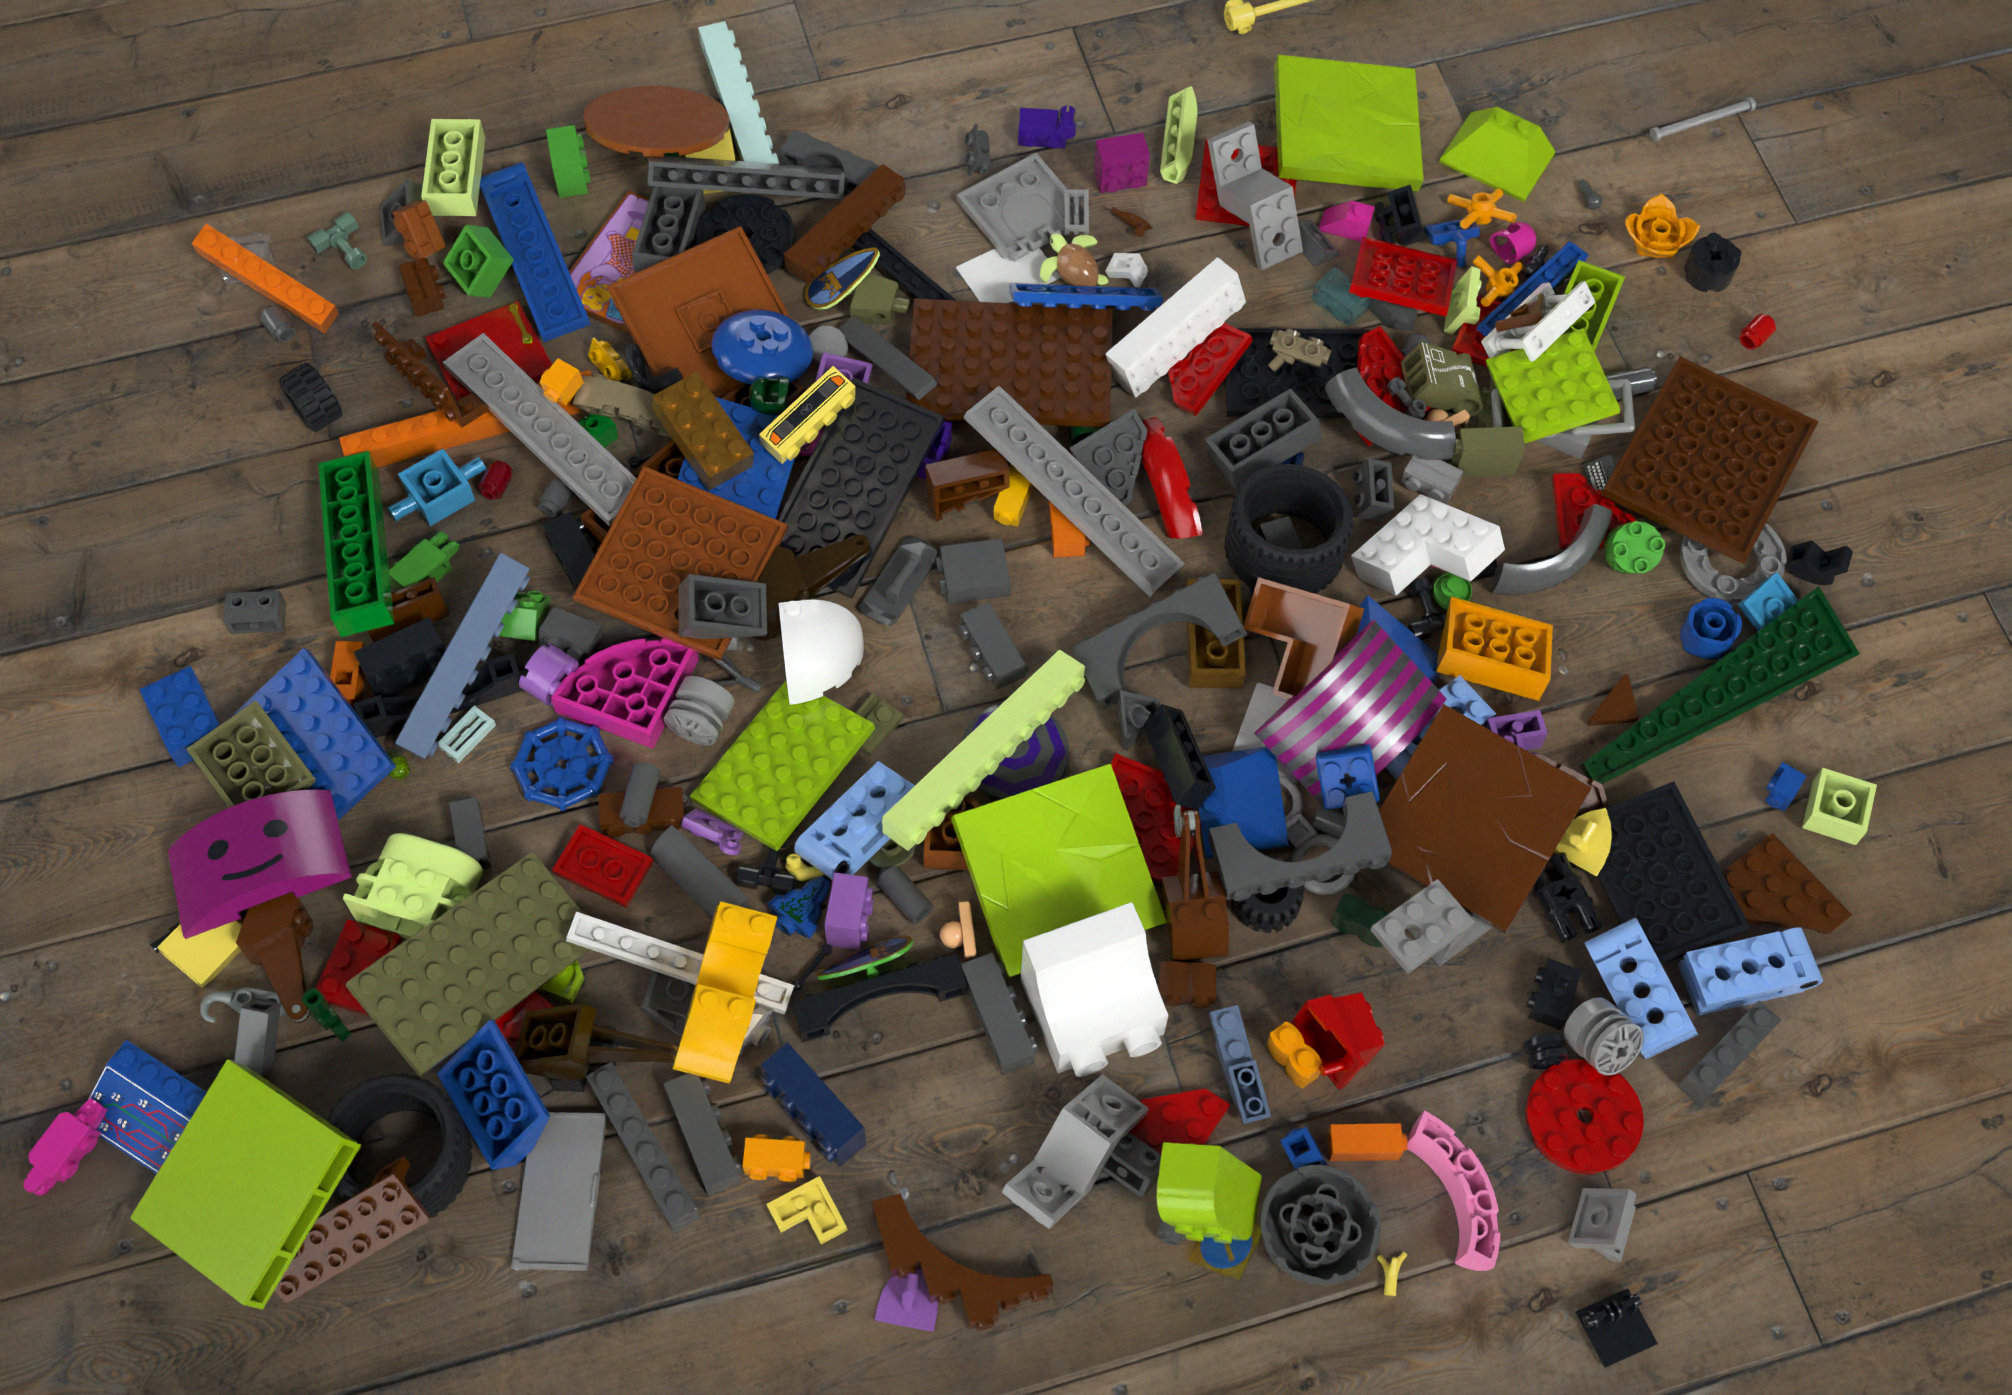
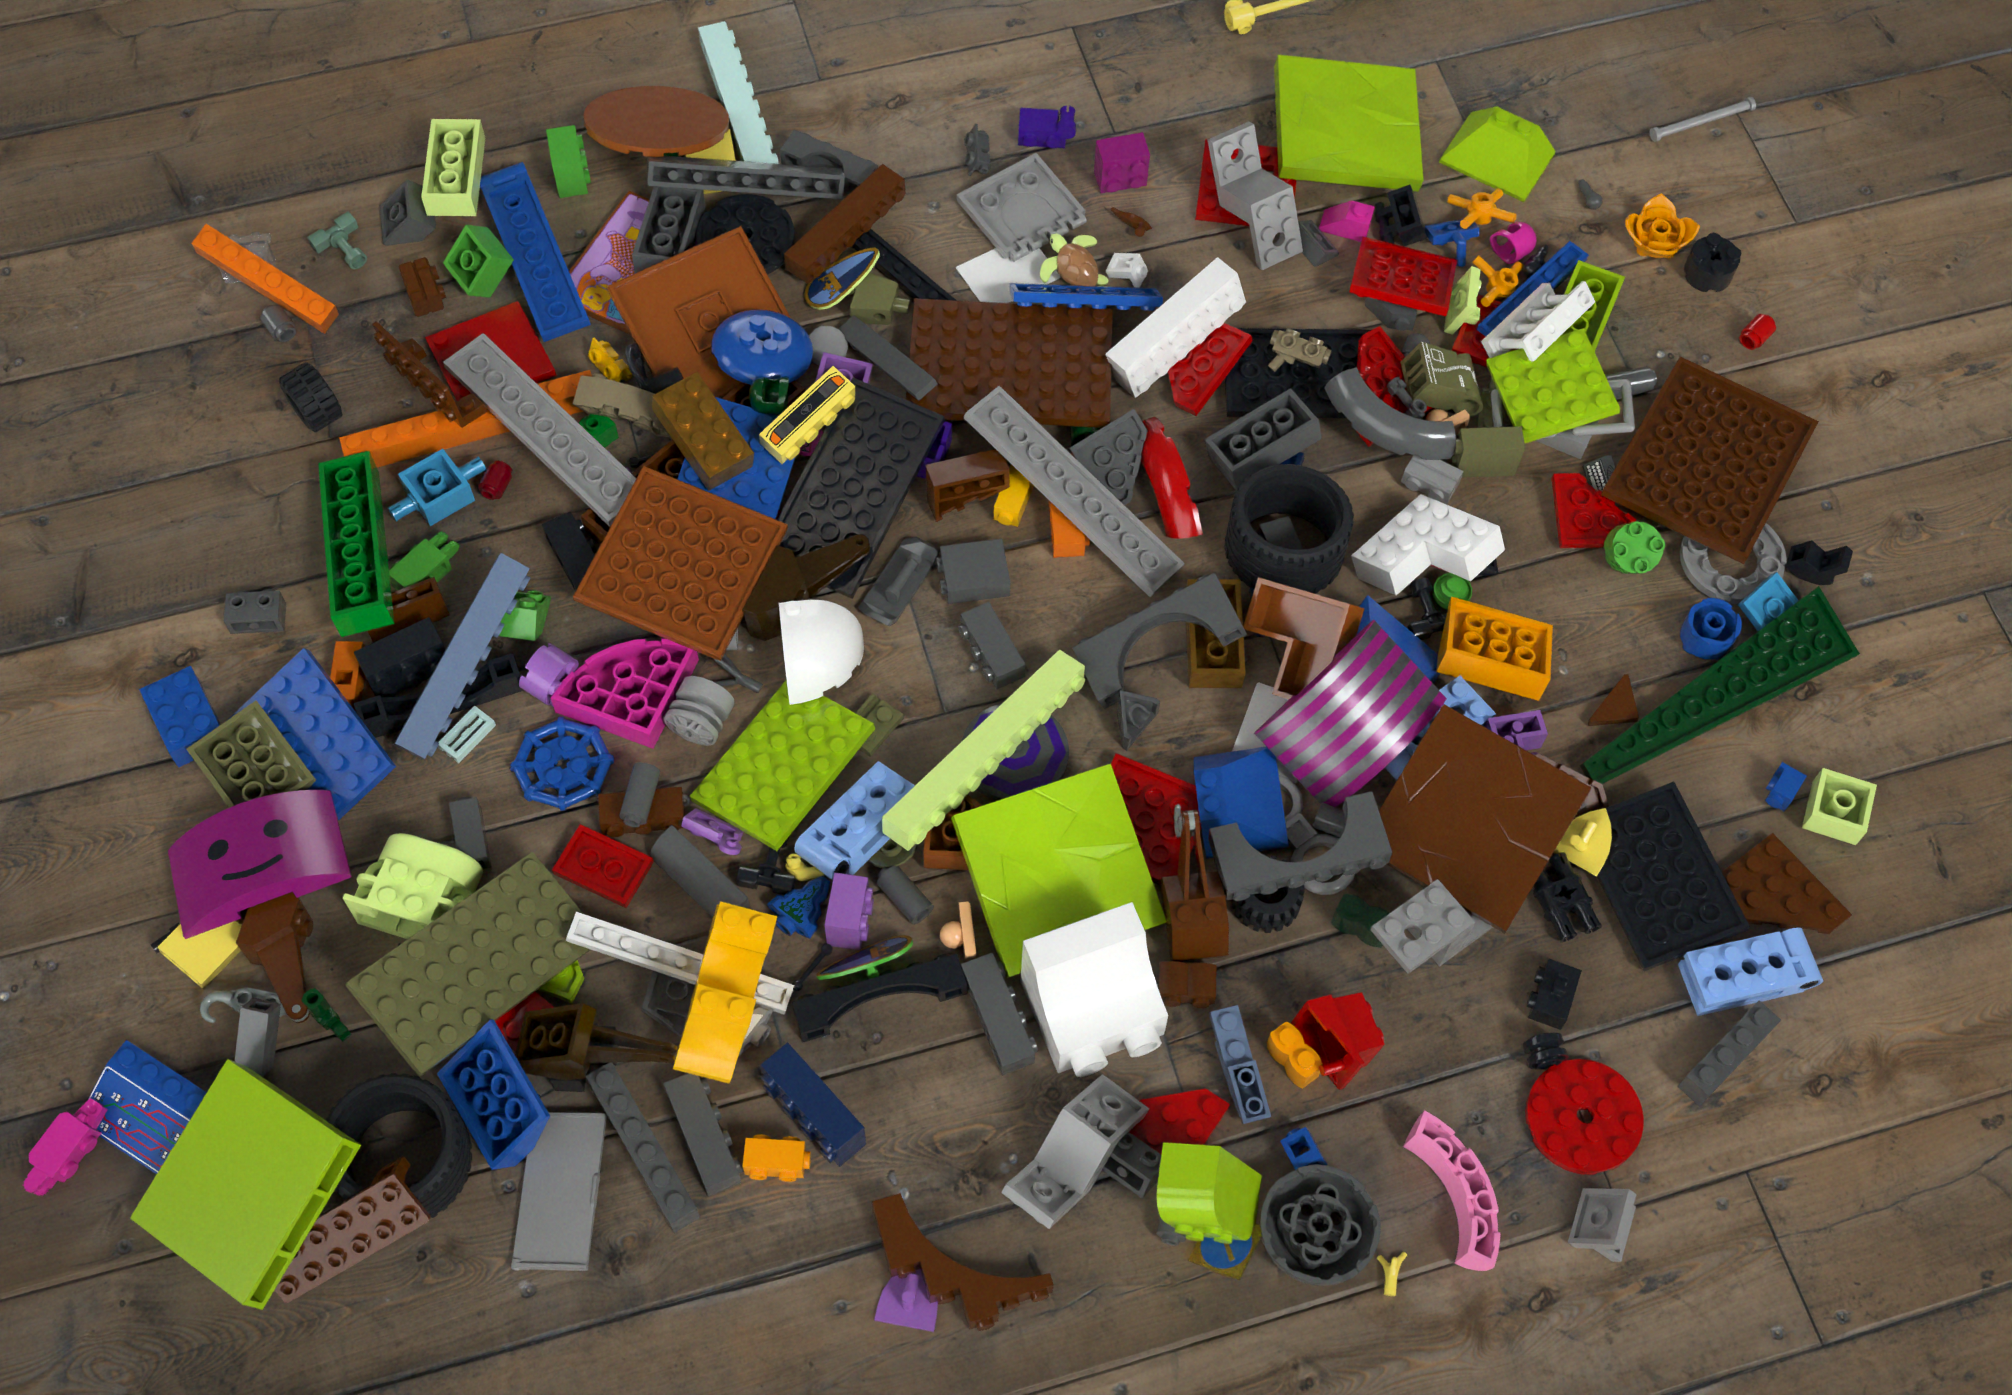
(354, 952): red plate -> none
(401, 770): clear neon green hinge -> none
(418, 229): dark orange brick -> none
(527, 338): clear neon green hinge -> none
(555, 498): dark grey brick -> none
(561, 382): light orange brick -> none
(571, 634): dark grey brick -> none
(721, 608): dark grey slope -> none
(812, 1203): light yellow plate -> none
(1076, 228): light grey tile -> none
(1179, 135): yellowish green brick -> none
(1179, 757): black brick -> none
(1331, 771): blue brick -> none
(1334, 295): clear light blue brick -> none
(1366, 1142): orange brick -> none
(1373, 490): dark grey brick -> none
(1524, 315): reddish brown tile -> none
(1540, 576): dark grey brick -> none
(1603, 1036): light grey wheel -> none
(1616, 1327): black hinge -> none
(1630, 945): light blue hinge -> none

